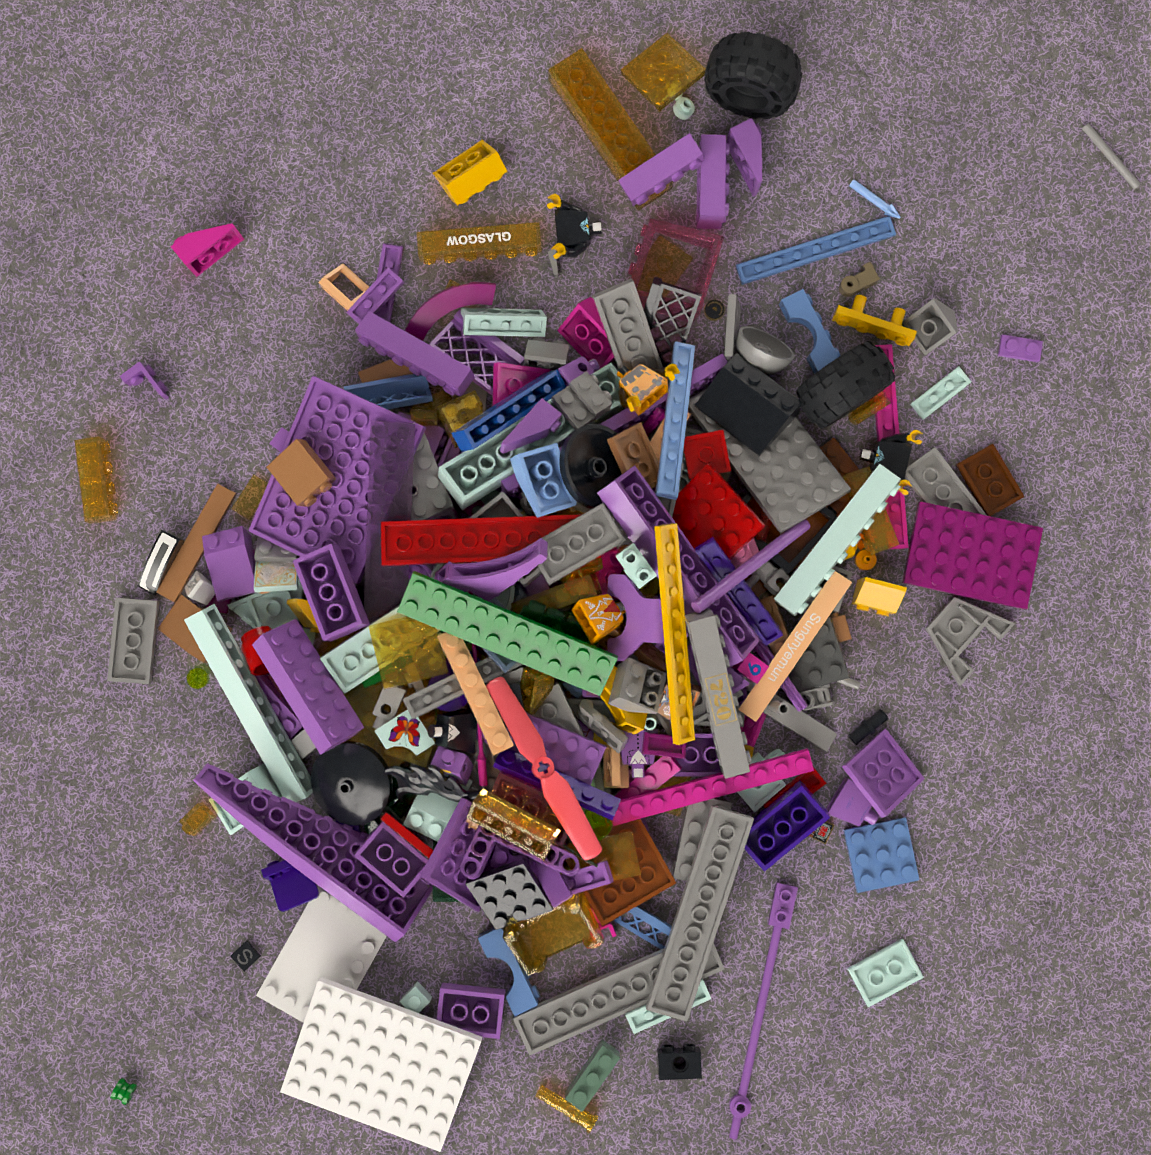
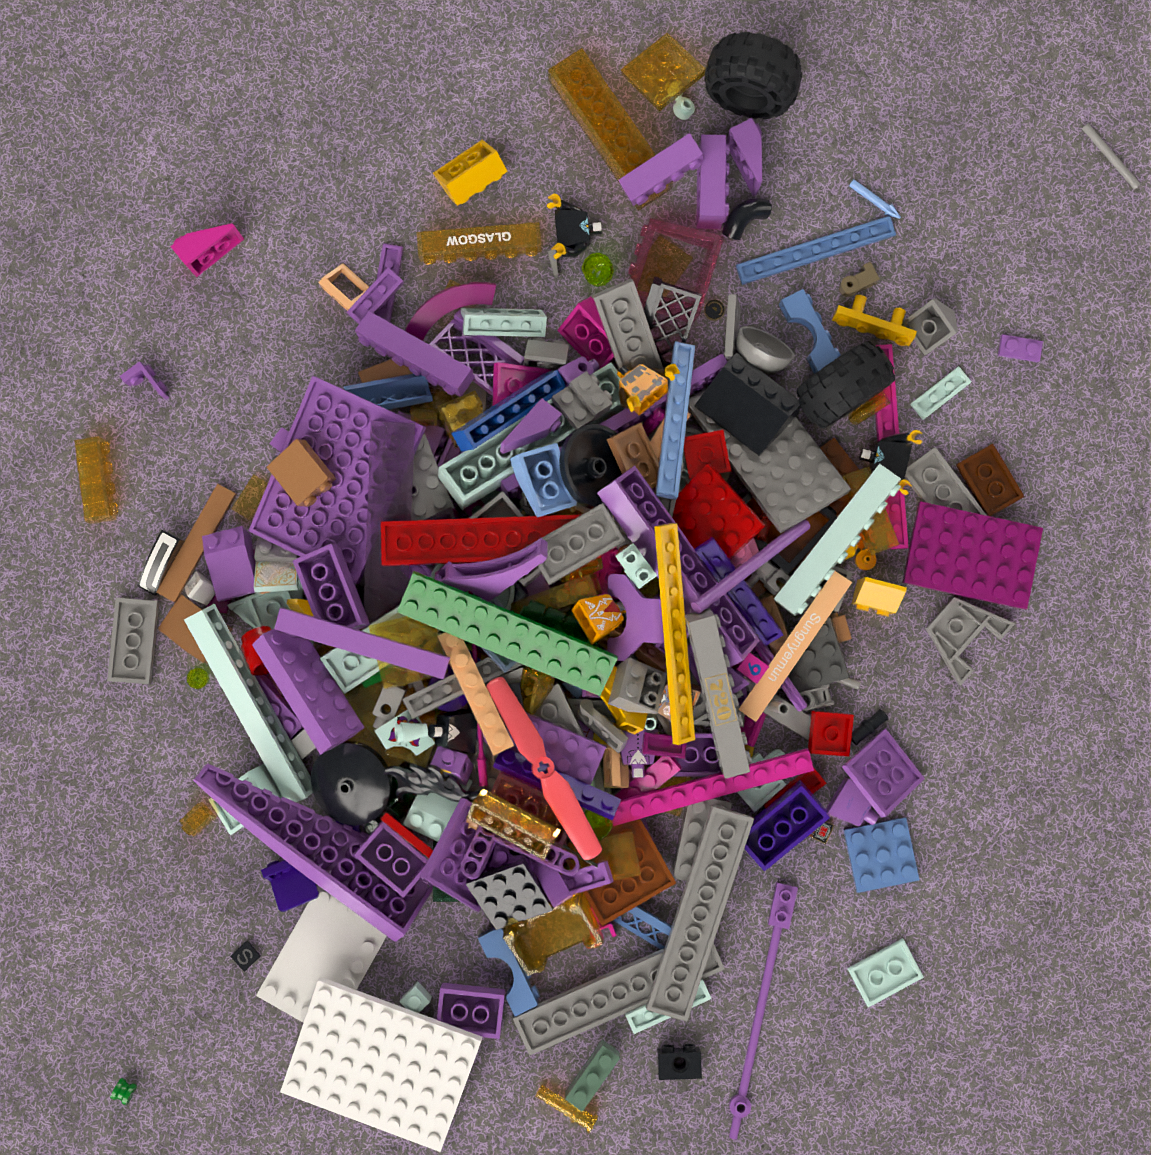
(362, 643): none -> medium lavender tile
(408, 732): none -> light aqua cone
(598, 262): none -> clear neon green hair
(744, 213): none -> black cylinder
(830, 733): none -> red plate

